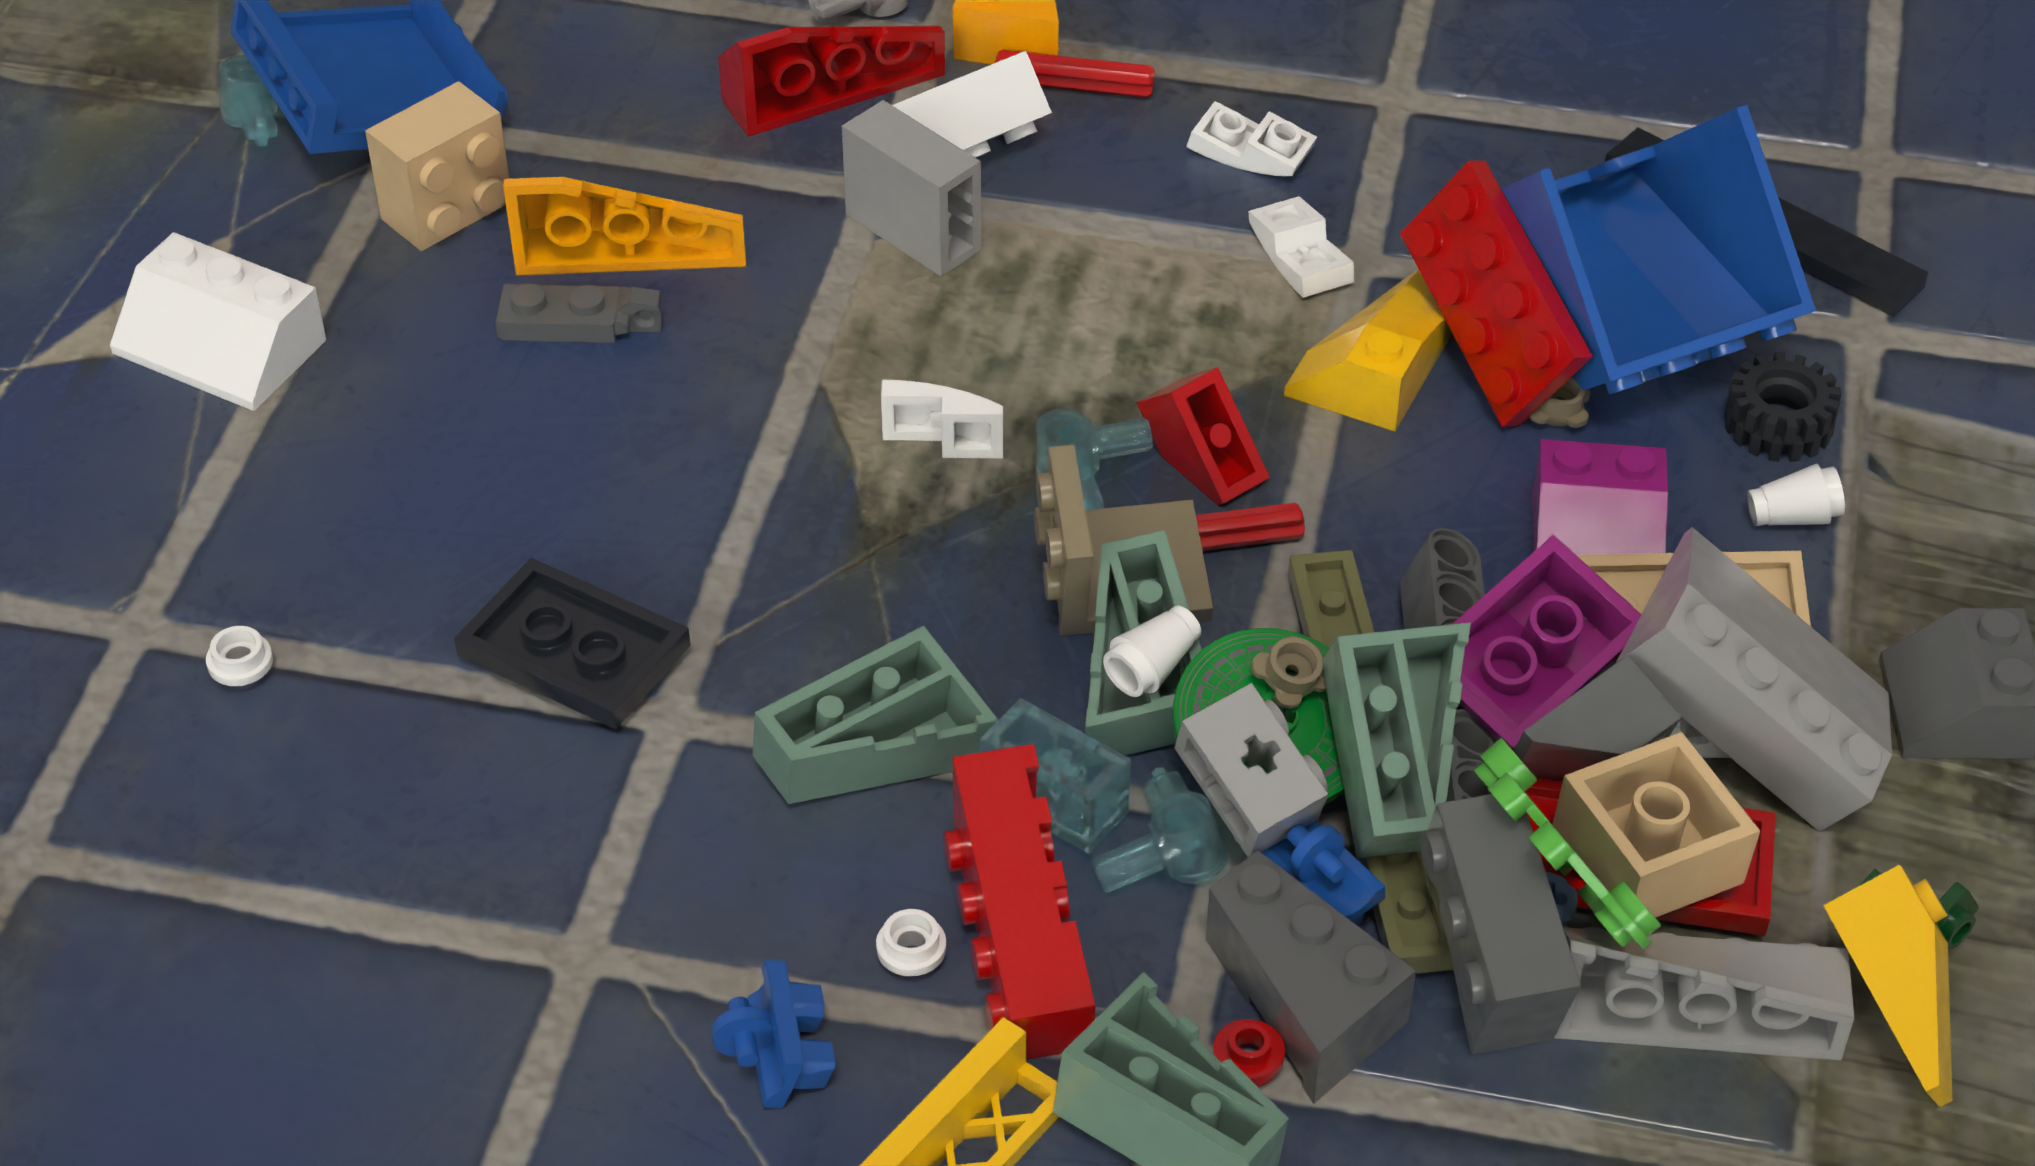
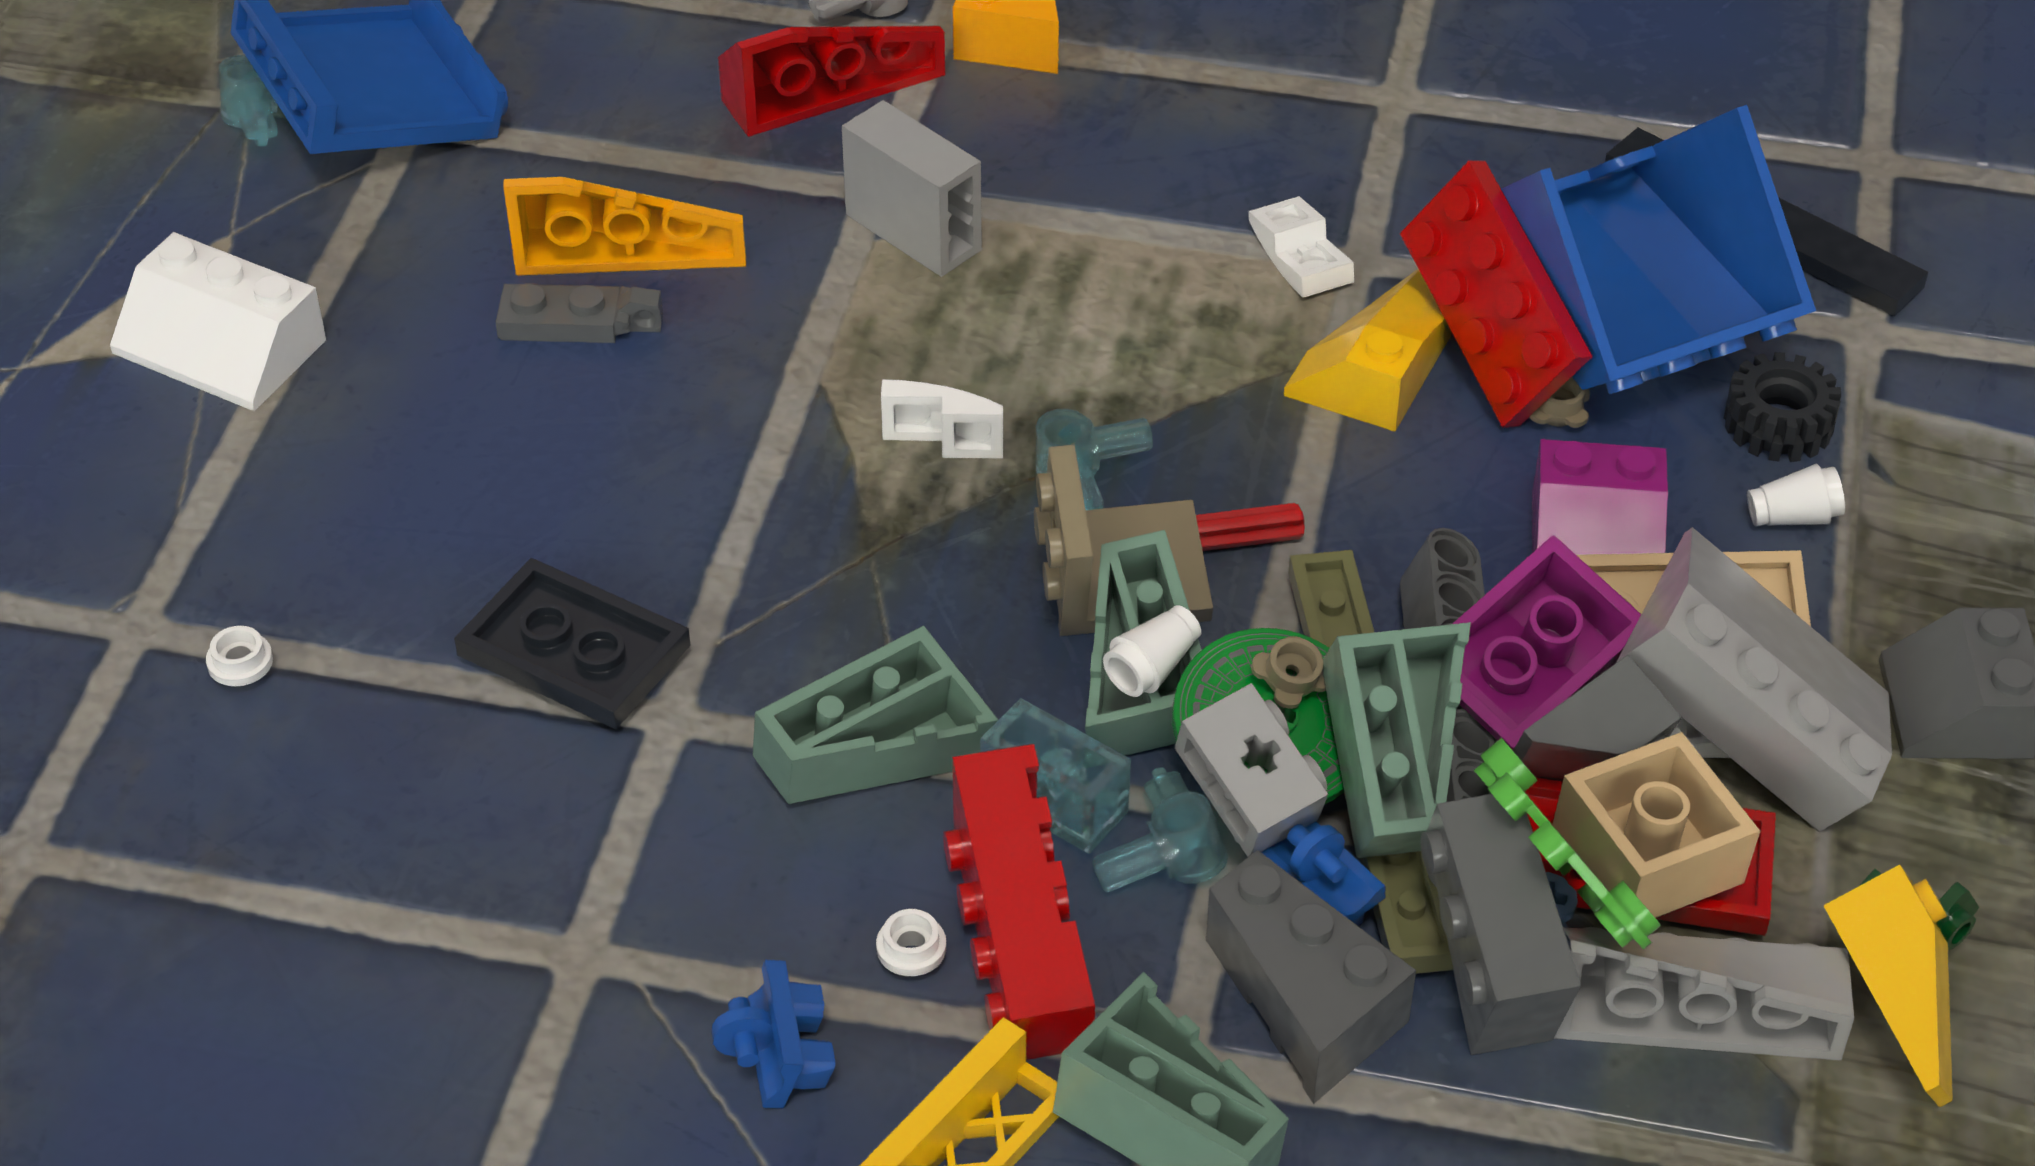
(438, 165): tan brick -> none
(983, 105): white slope -> none
(1090, 74): red axle -> none
(1204, 435): red slope -> none
(1258, 1065): red plate -> none
(1263, 148): white slope -> none

